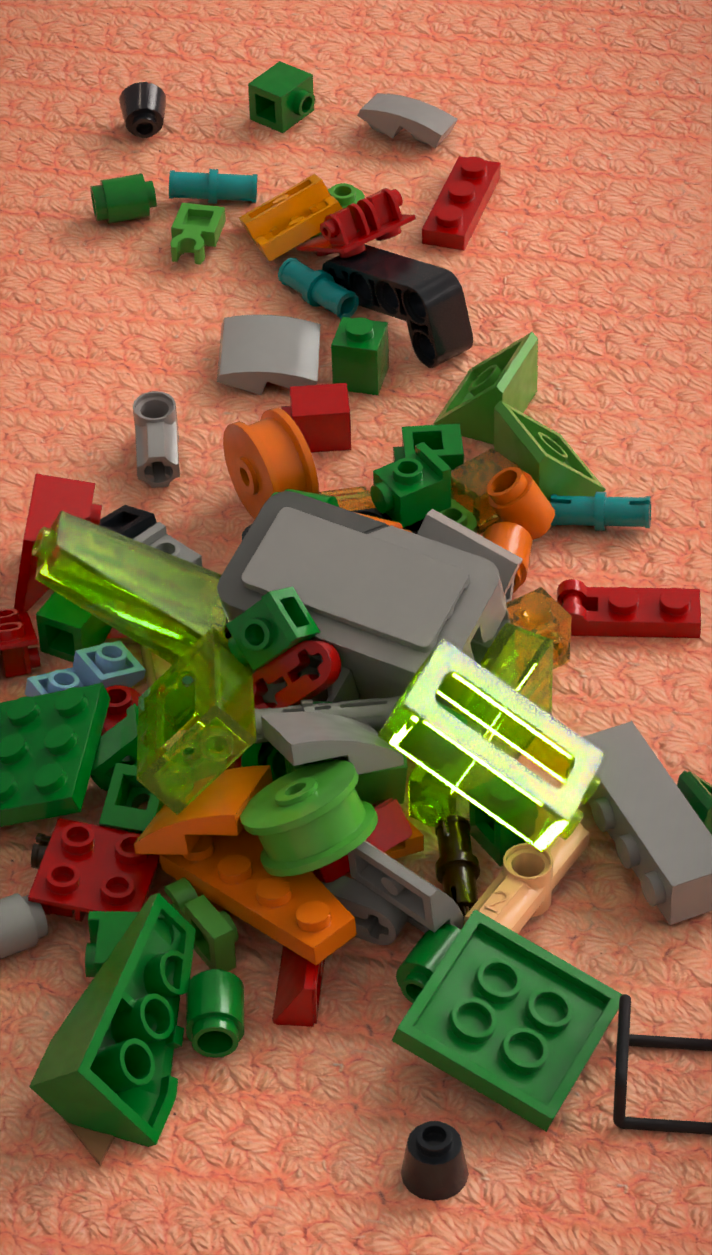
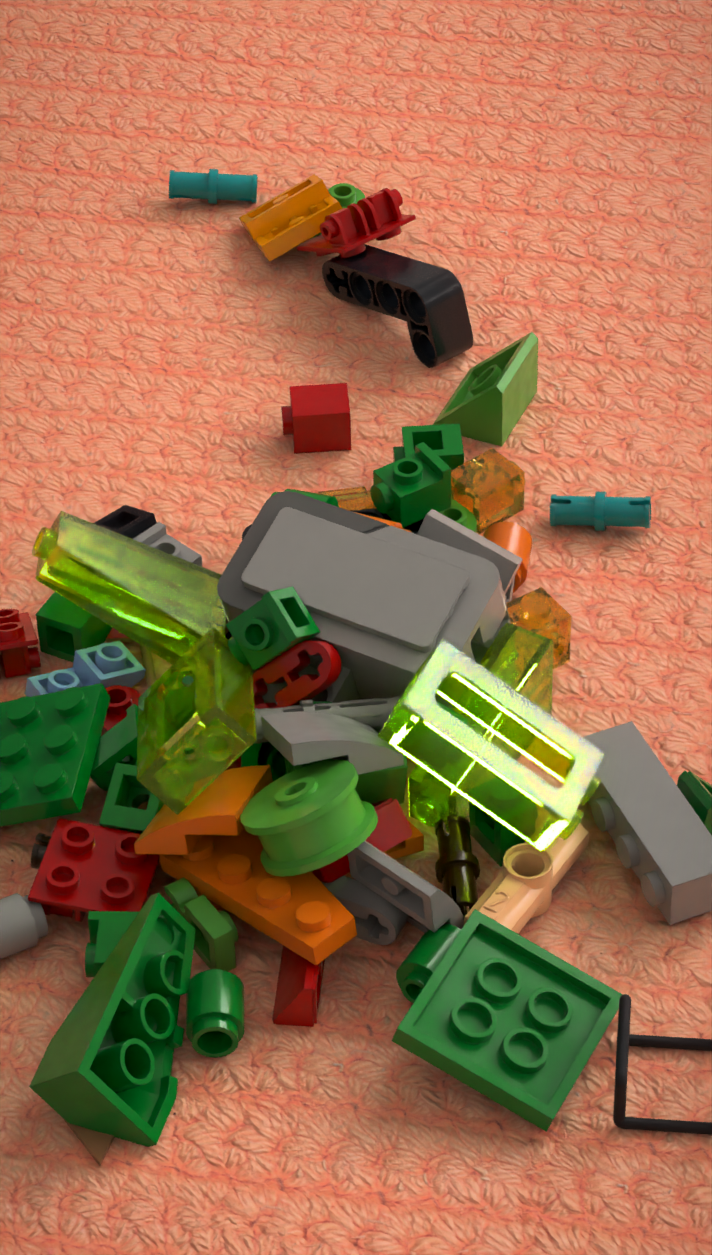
(48, 498): red slope -> none
(123, 198): green brick -> none
(143, 108): black hat -> none
(156, 438): light grey piece -> none
(196, 228): bright green plate -> none
(268, 350): light grey slope -> none
(268, 459): orange wheel -> none
(281, 97): green brick -> none
(318, 288): teal pin -> none
(360, 354): green brick -> none
(393, 112): light grey slope -> none
(434, 1162): black hat -> none
(461, 203): red plate -> none
(520, 501): orange brick -> none
(542, 454): bright green slope -> none
(631, 611): red plate -> none

